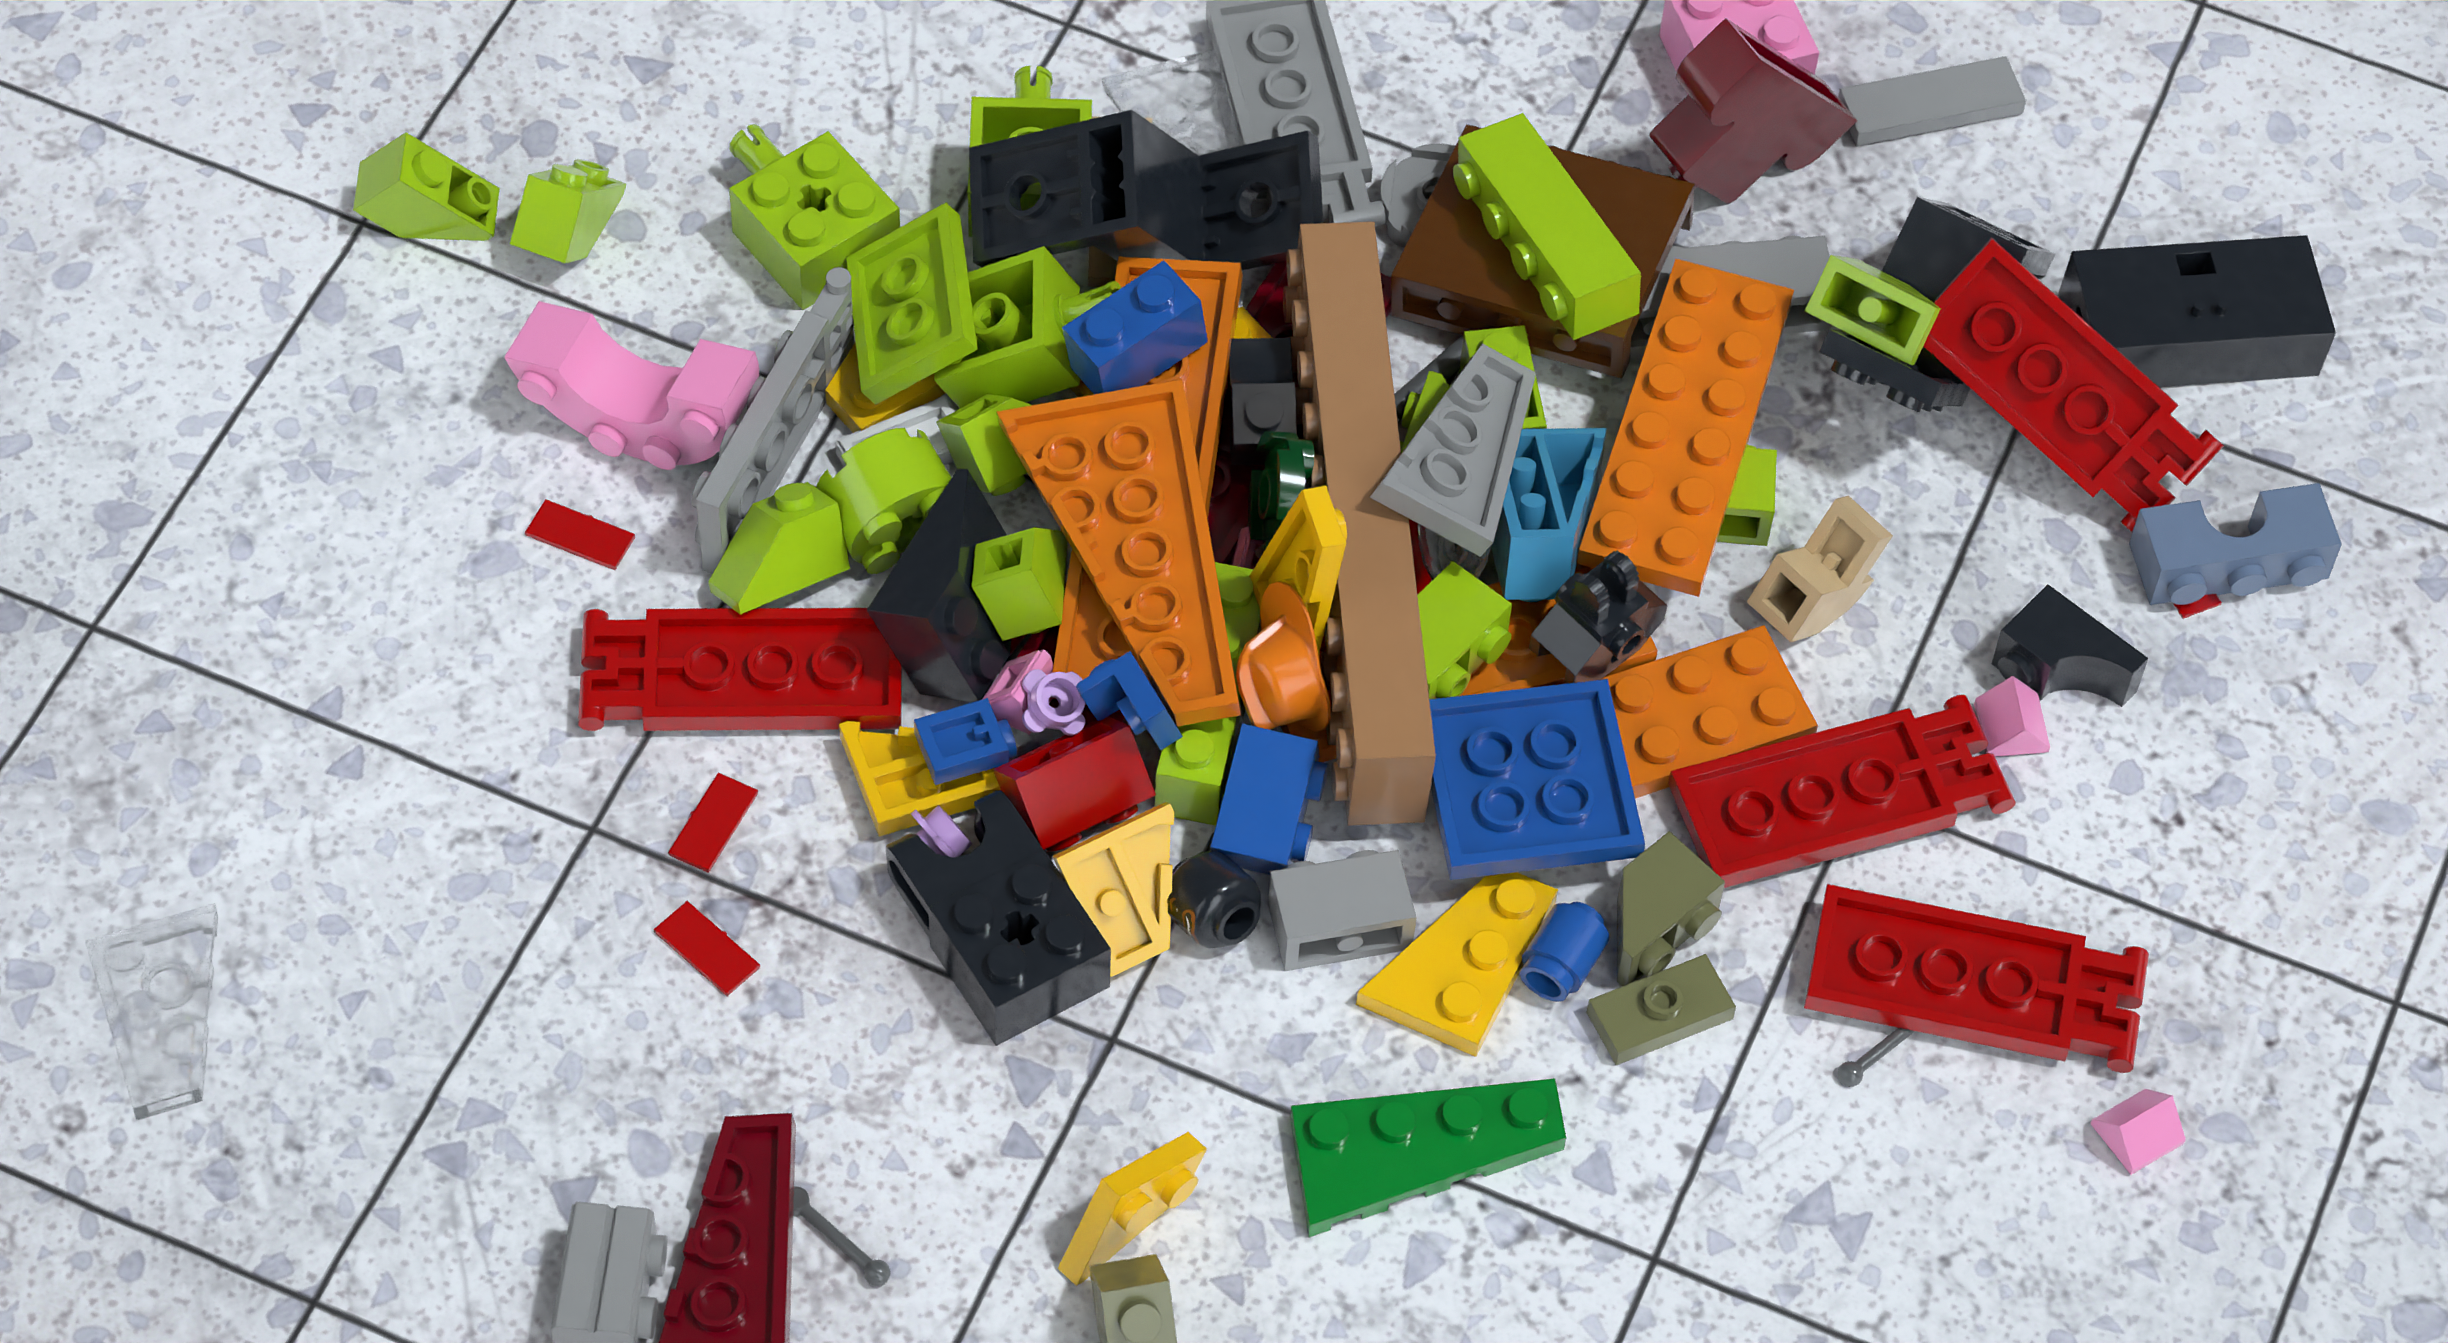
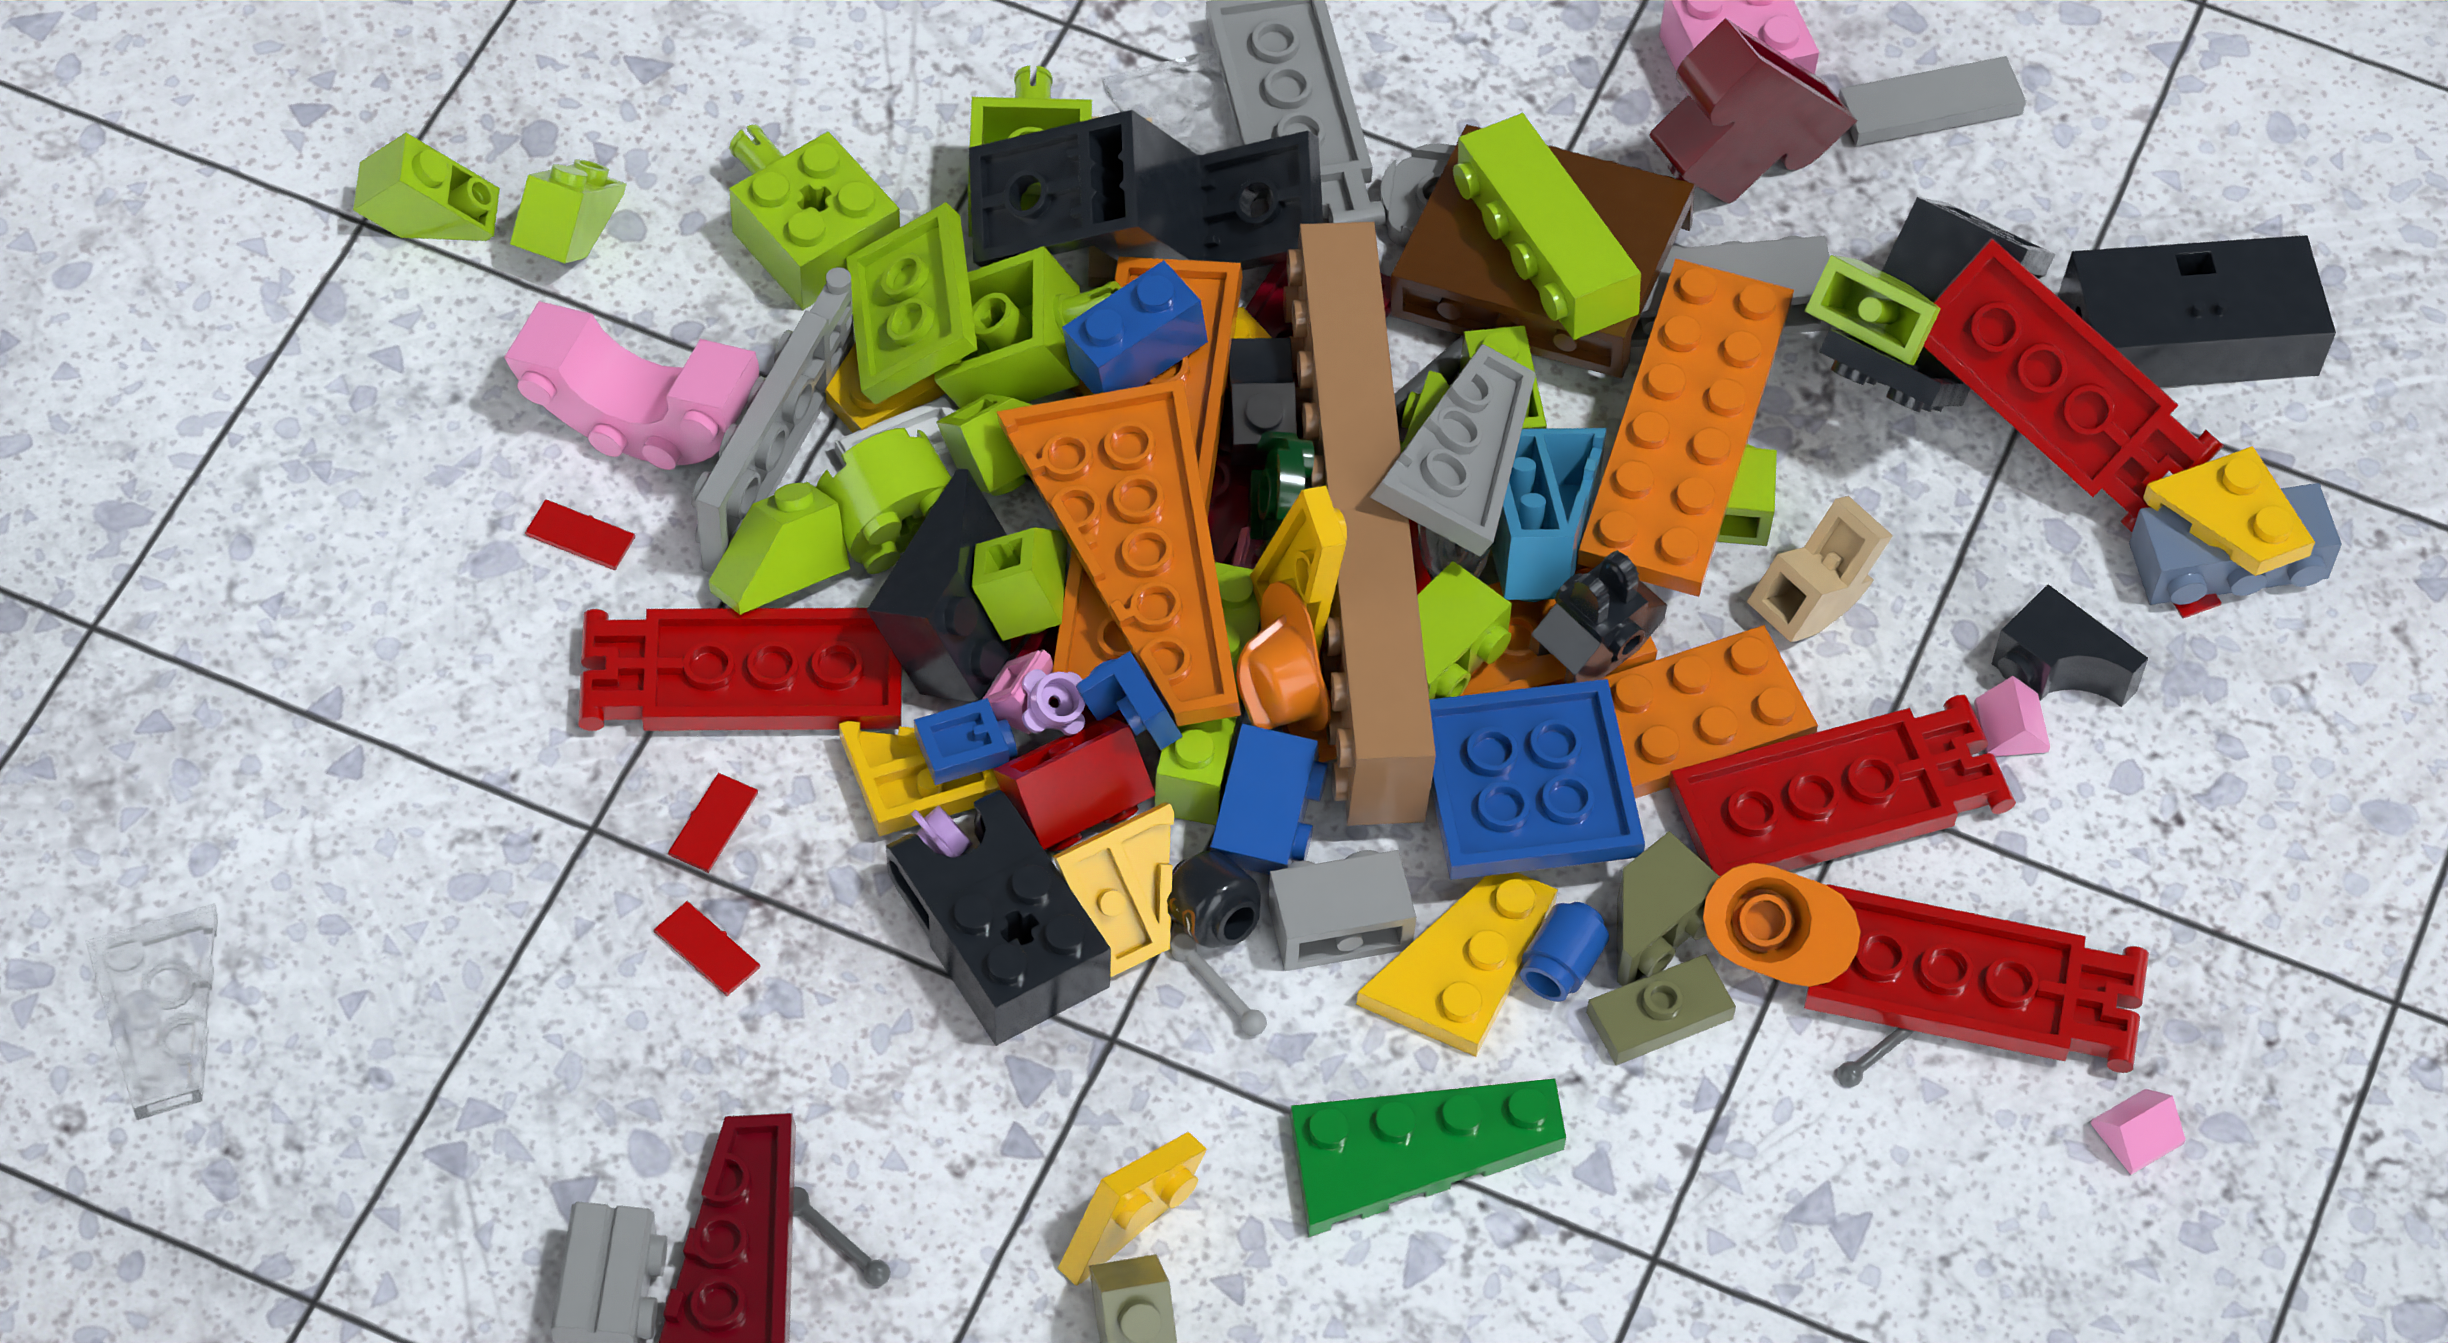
(1185, 950): none -> light grey hinge
(1781, 924): none -> orange piece
(2237, 509): none -> yellow wing

